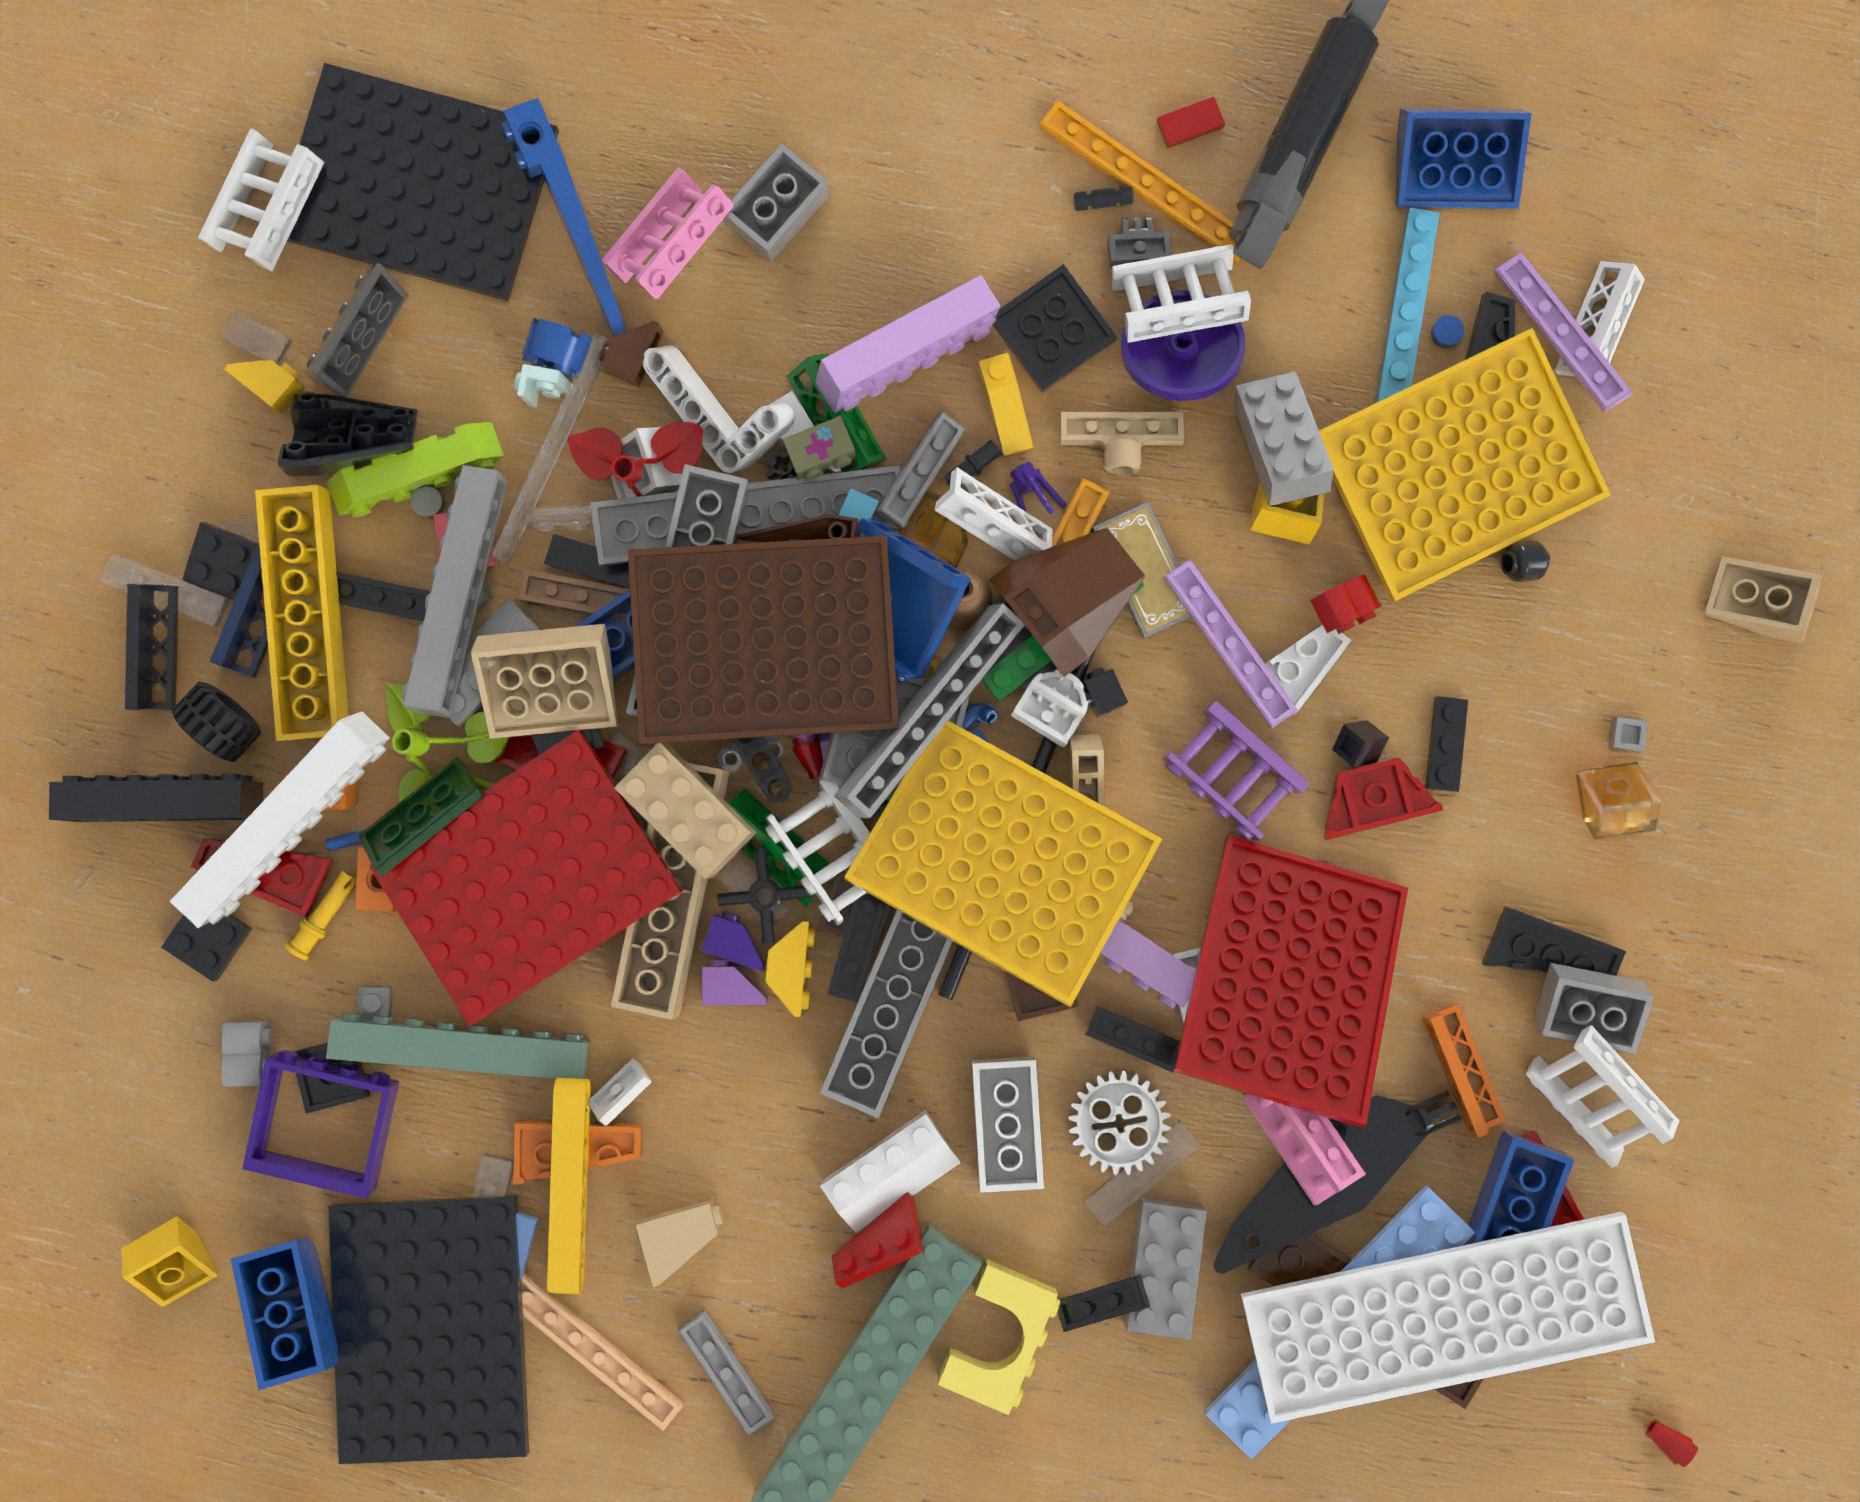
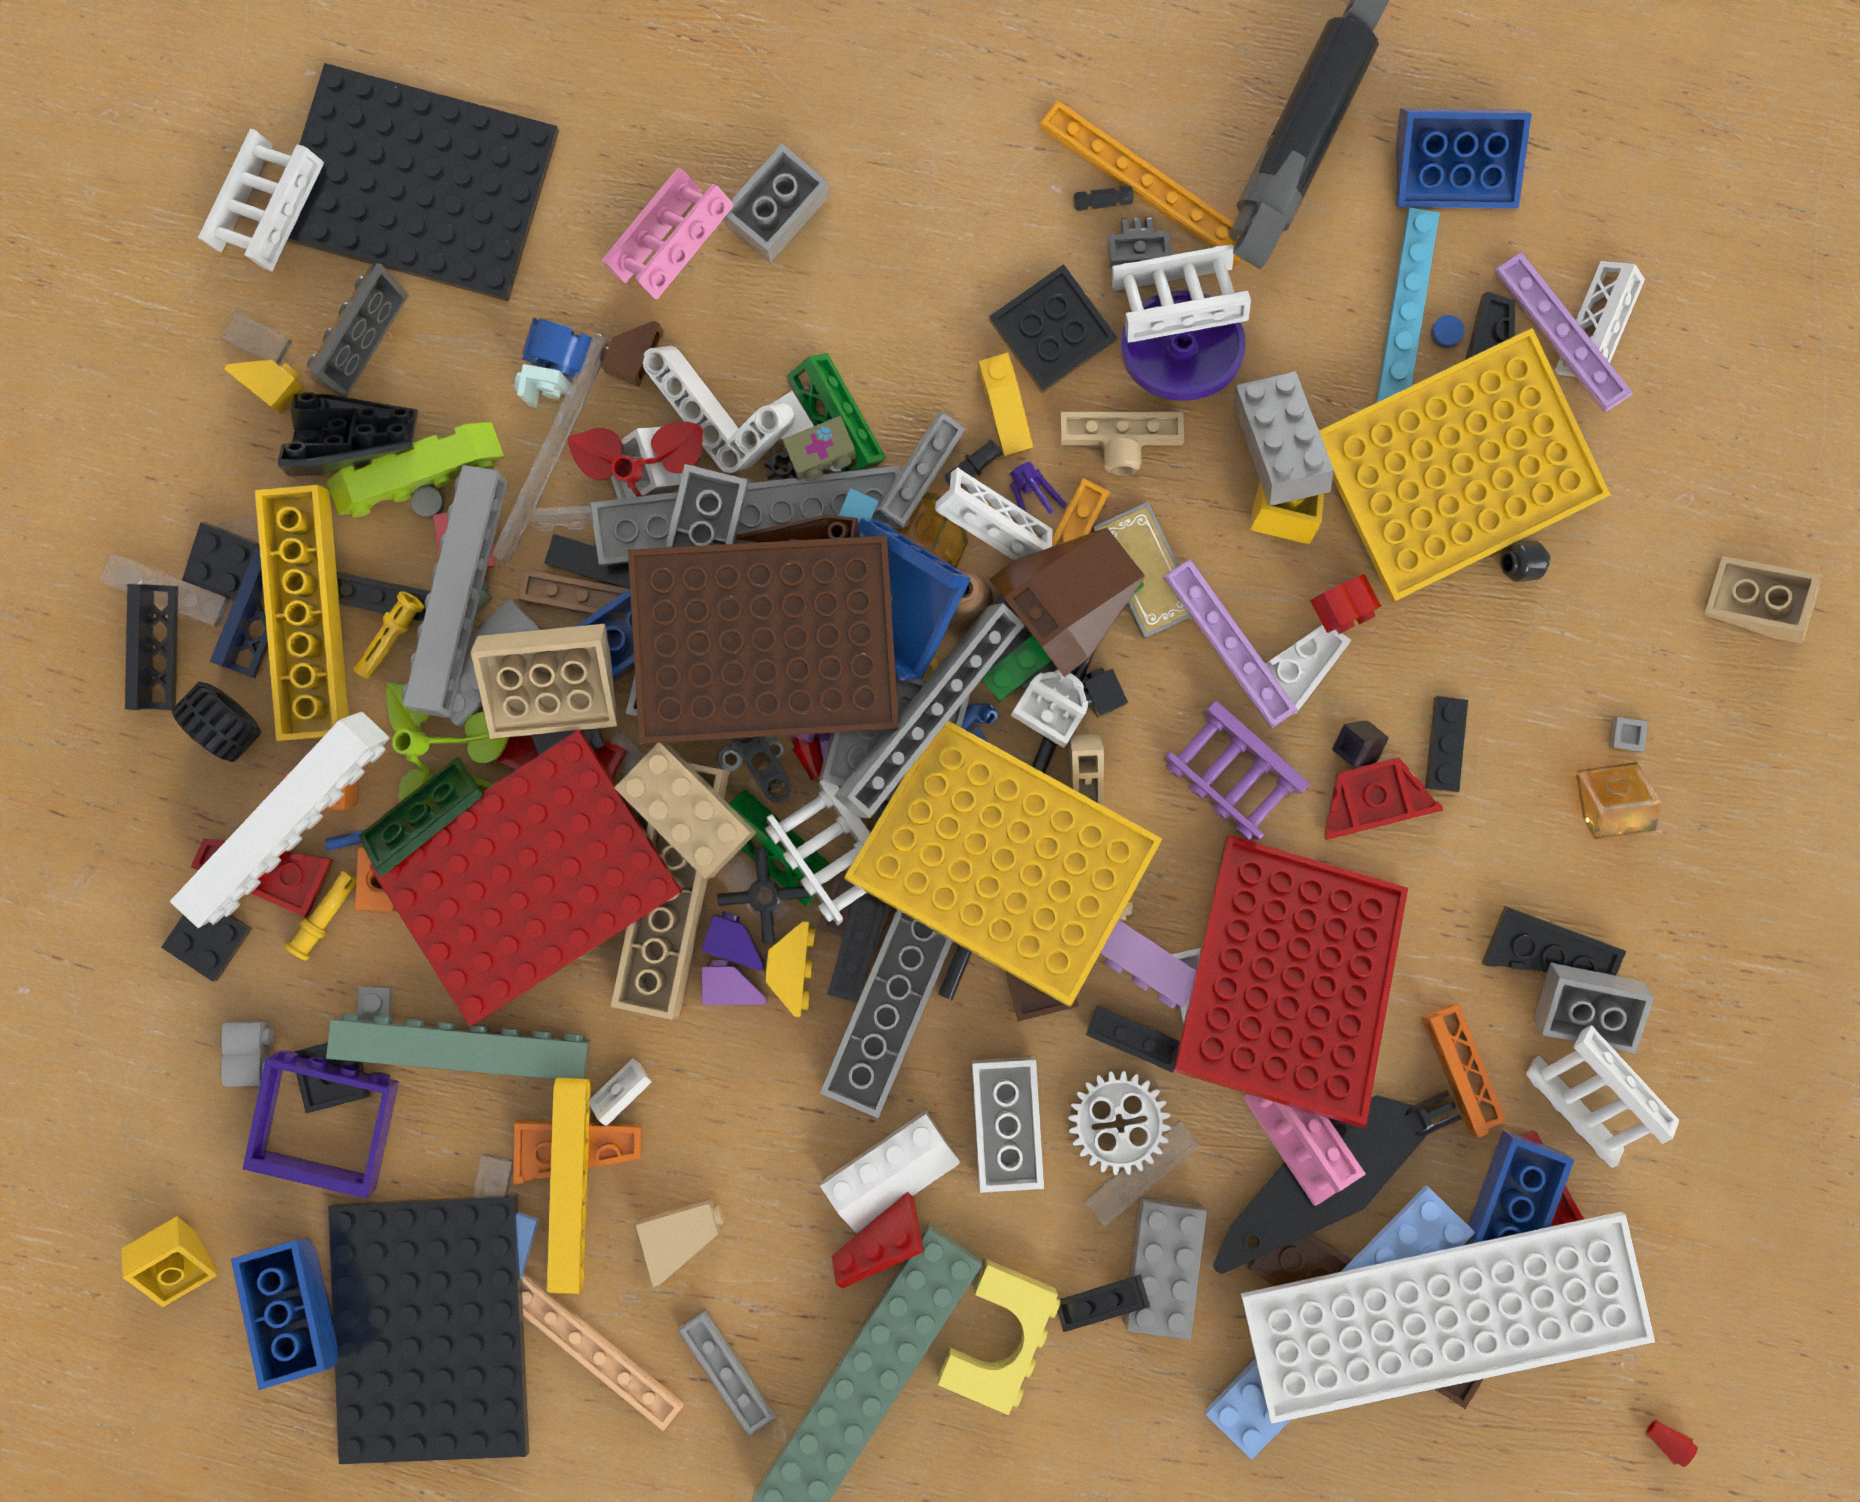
(154, 798): black brick -> none
(395, 623): none -> yellow pin
(547, 159): blue piece -> none
(907, 344): lavender brick -> none
(1190, 122): red tile -> none

